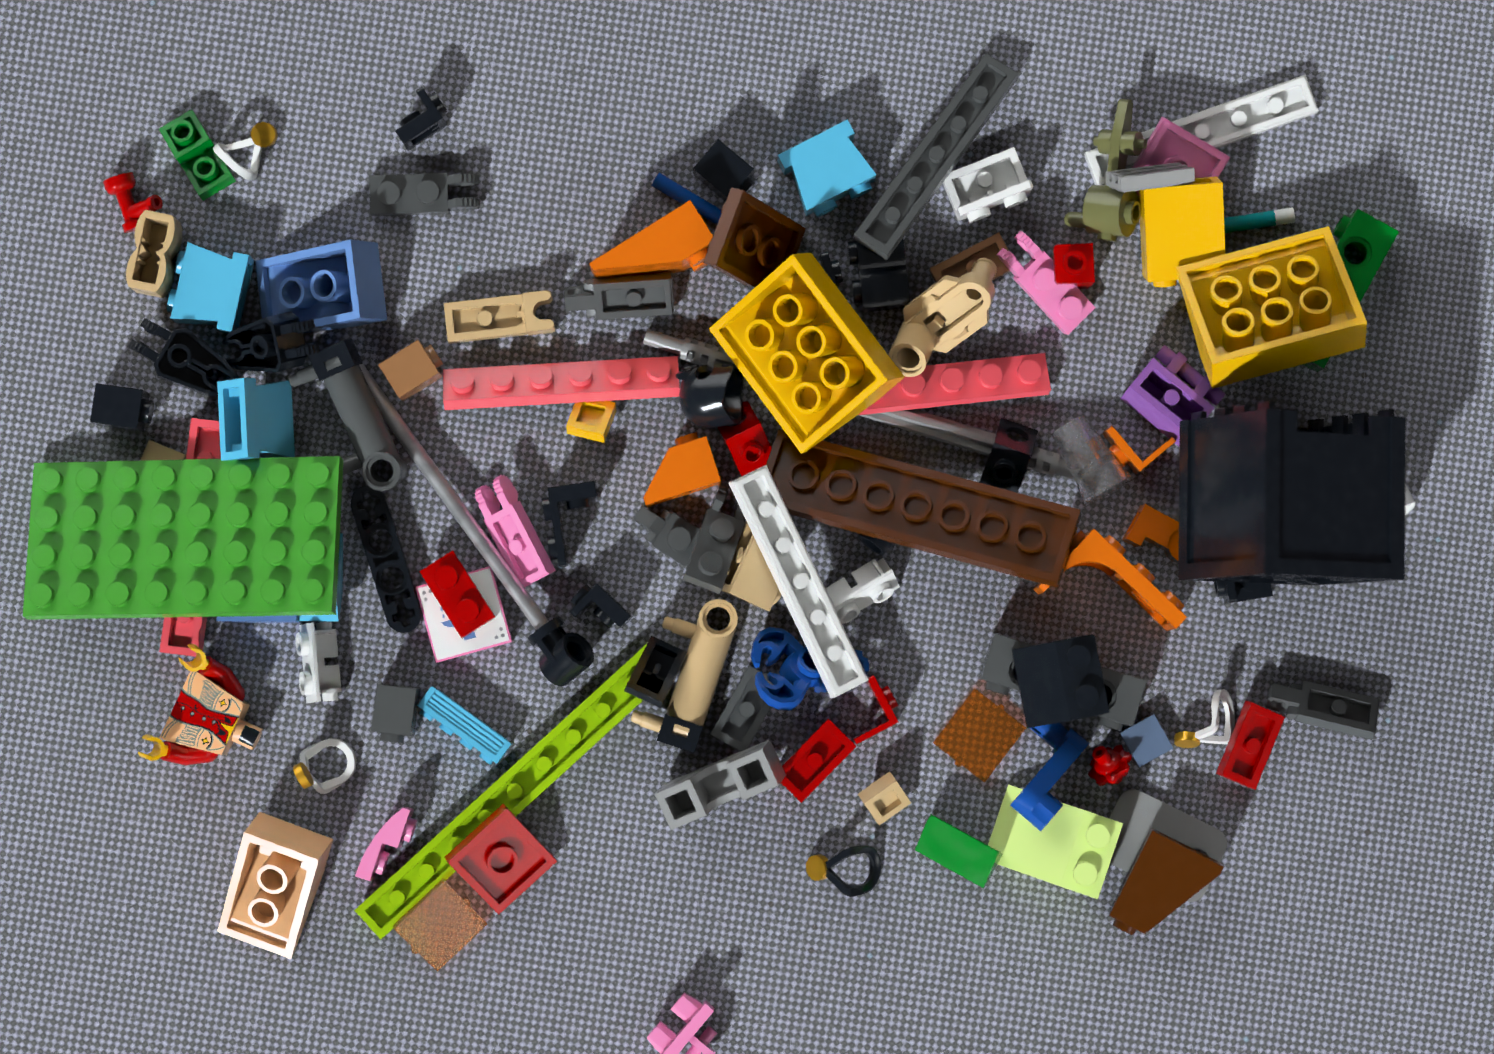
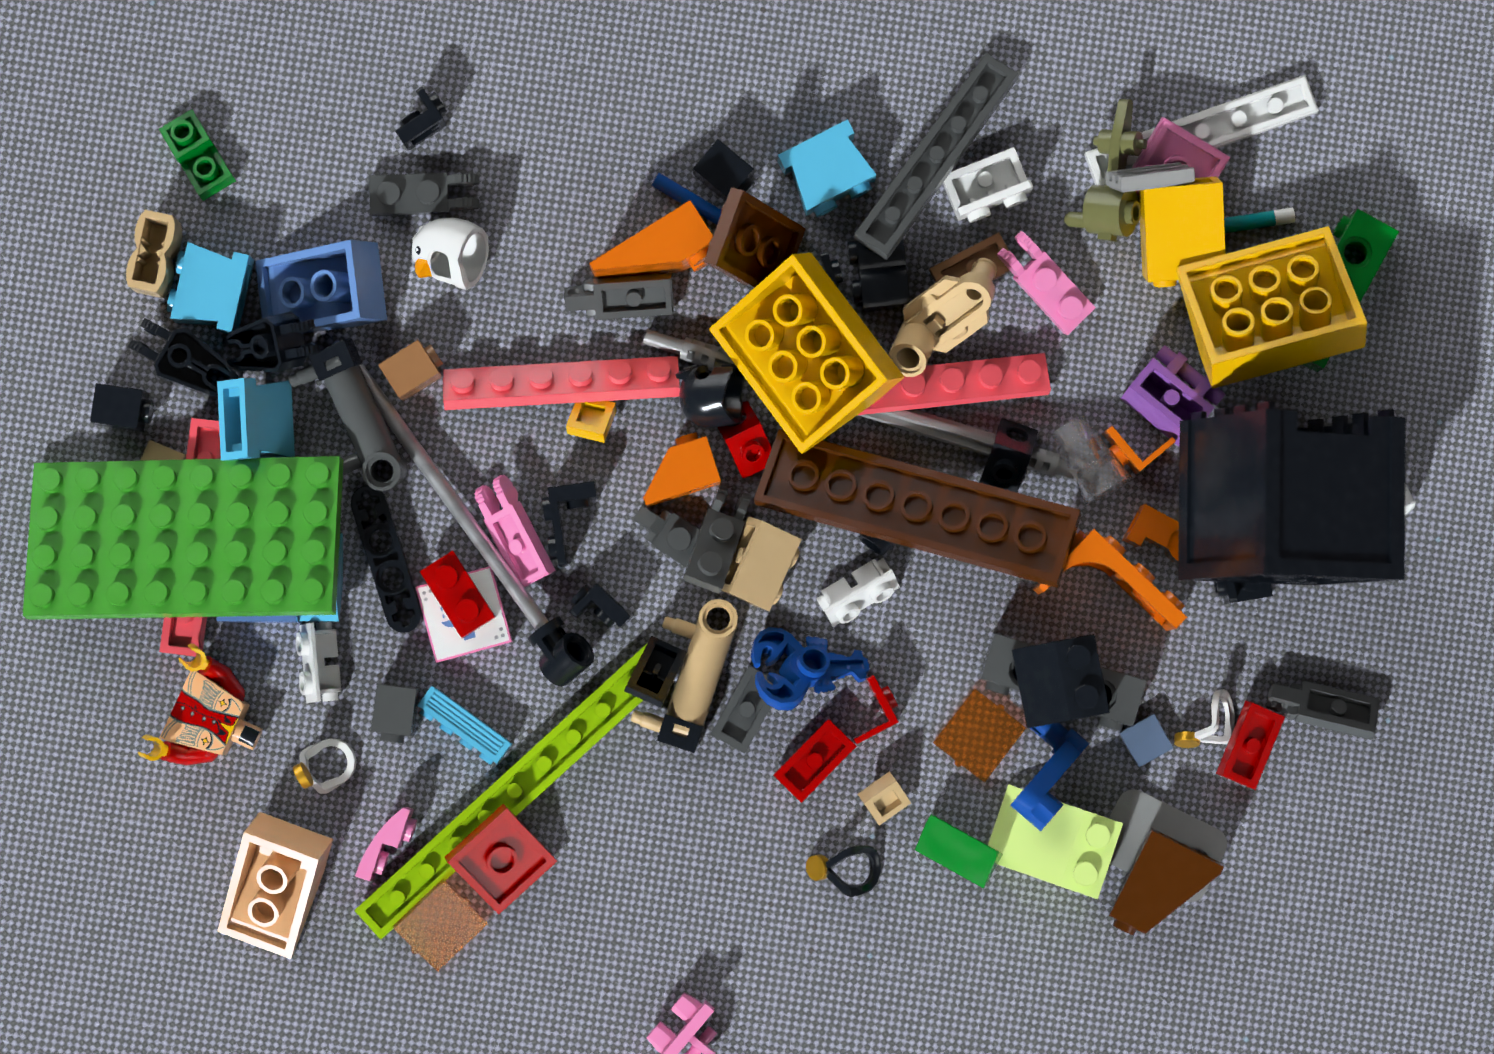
(121, 187): red piece -> none
(262, 135): white piece -> none
(451, 251): none -> white piece
(497, 317): tan plate -> none
(717, 783): light grey arch -> none
(798, 581): white tile -> none
(1074, 264): red bracket -> none
(1109, 765): red plant -> none

